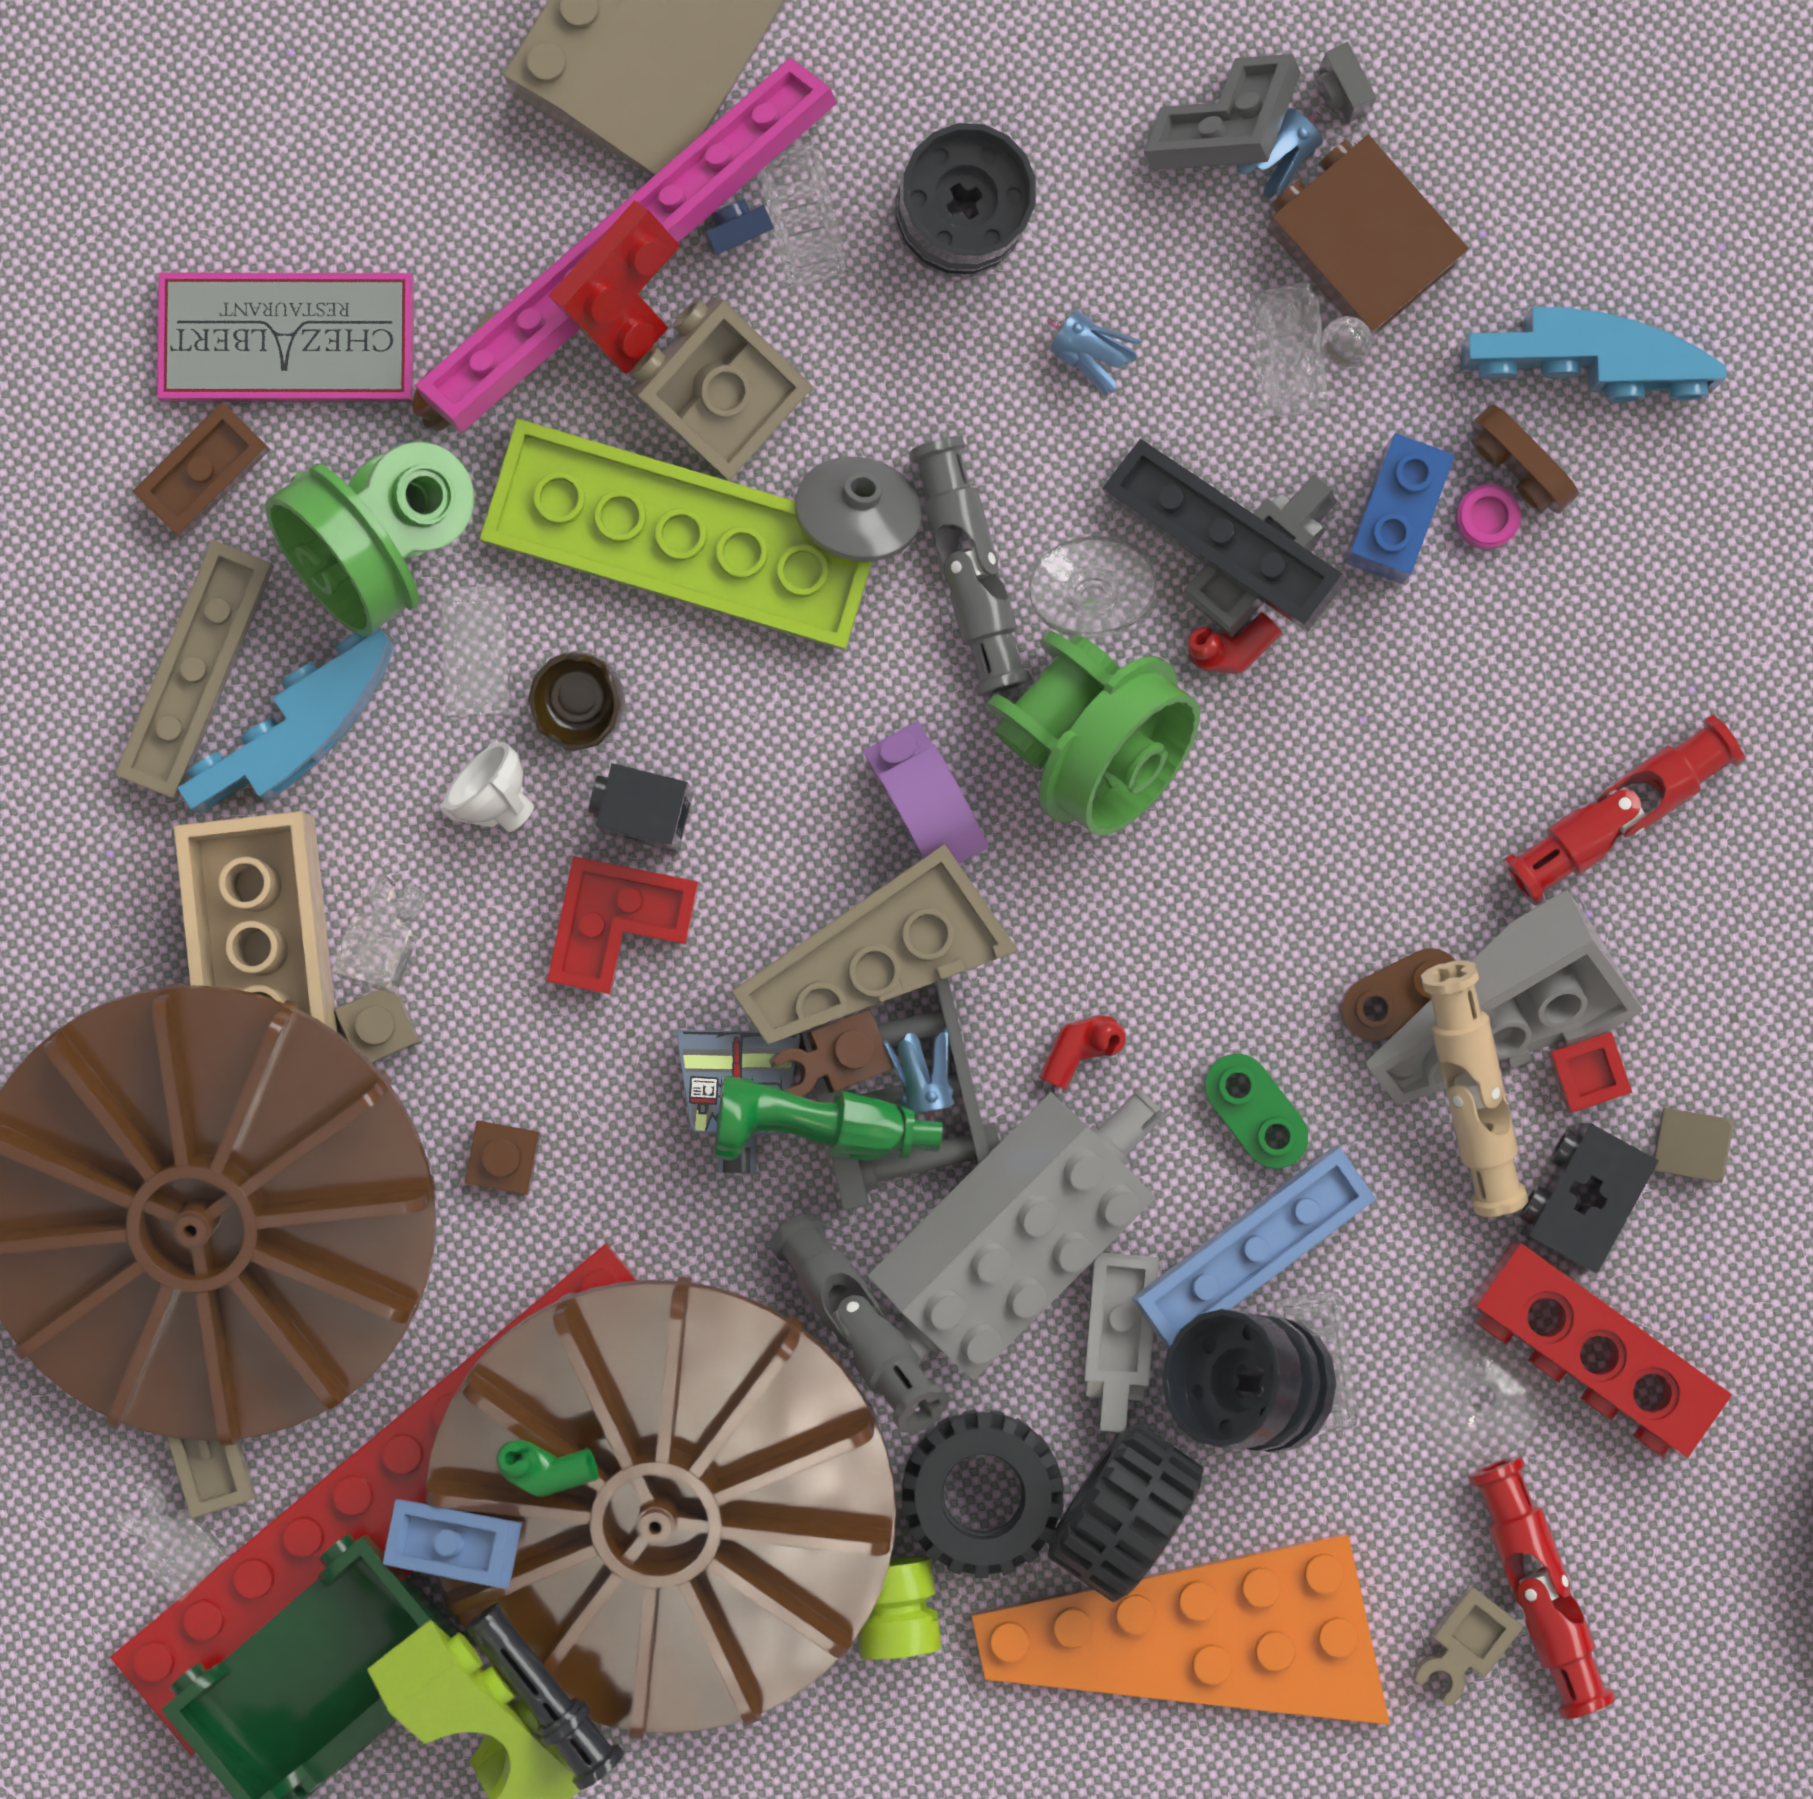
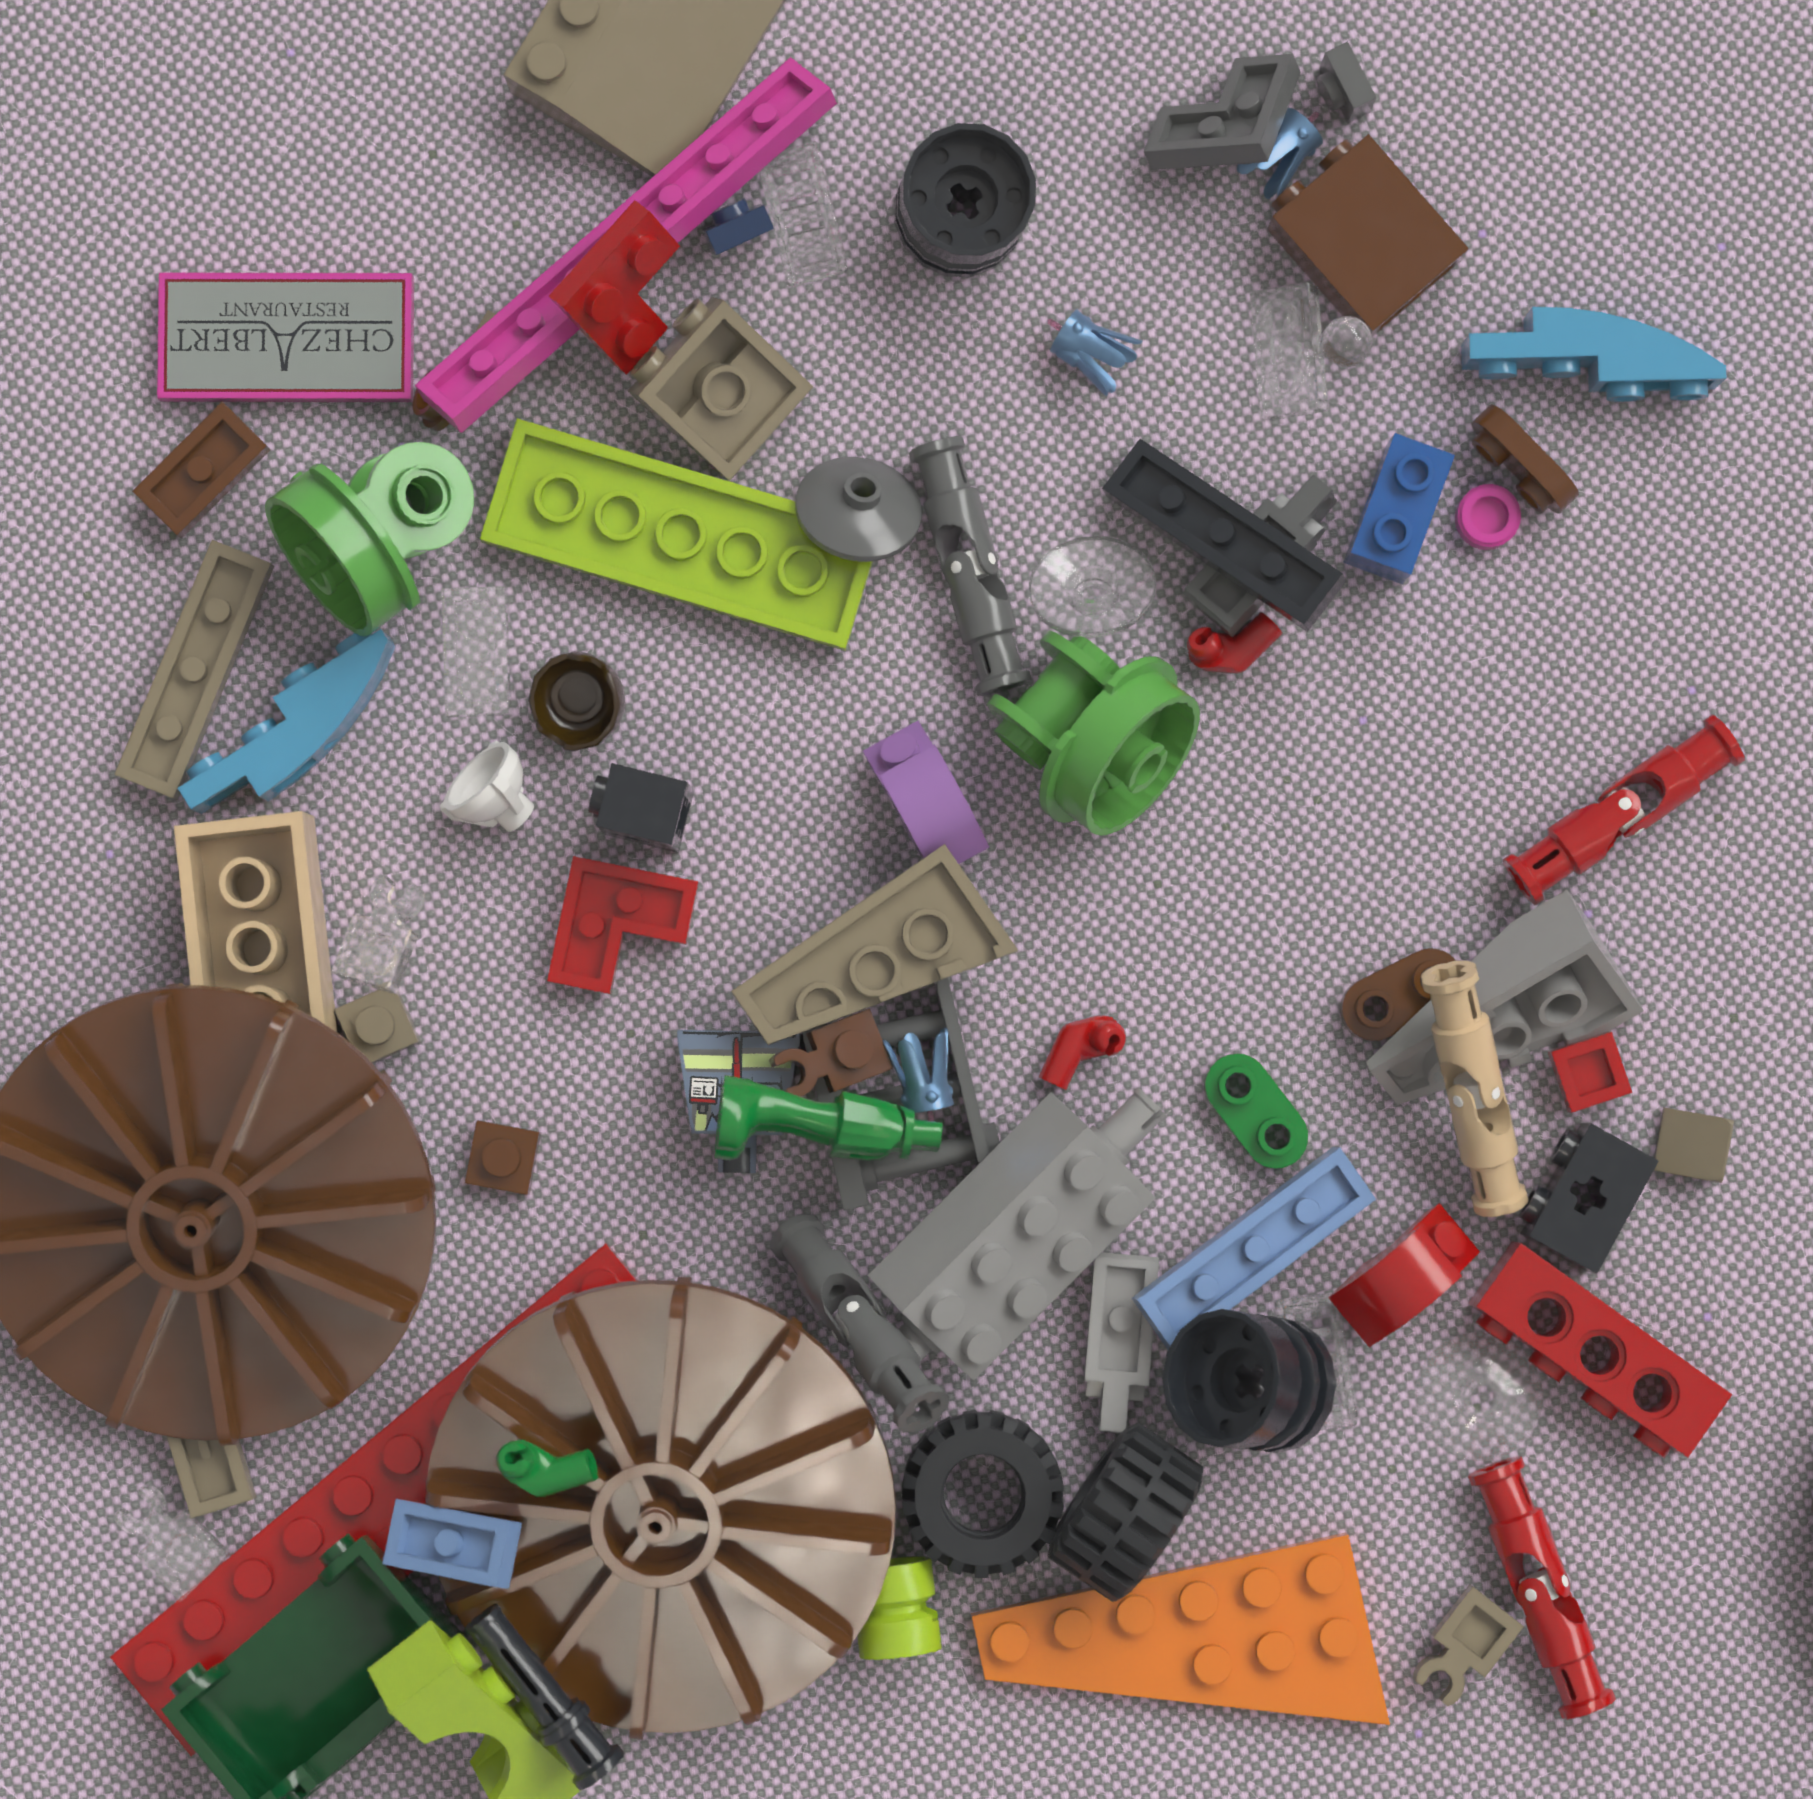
(1405, 1276): none -> red brick

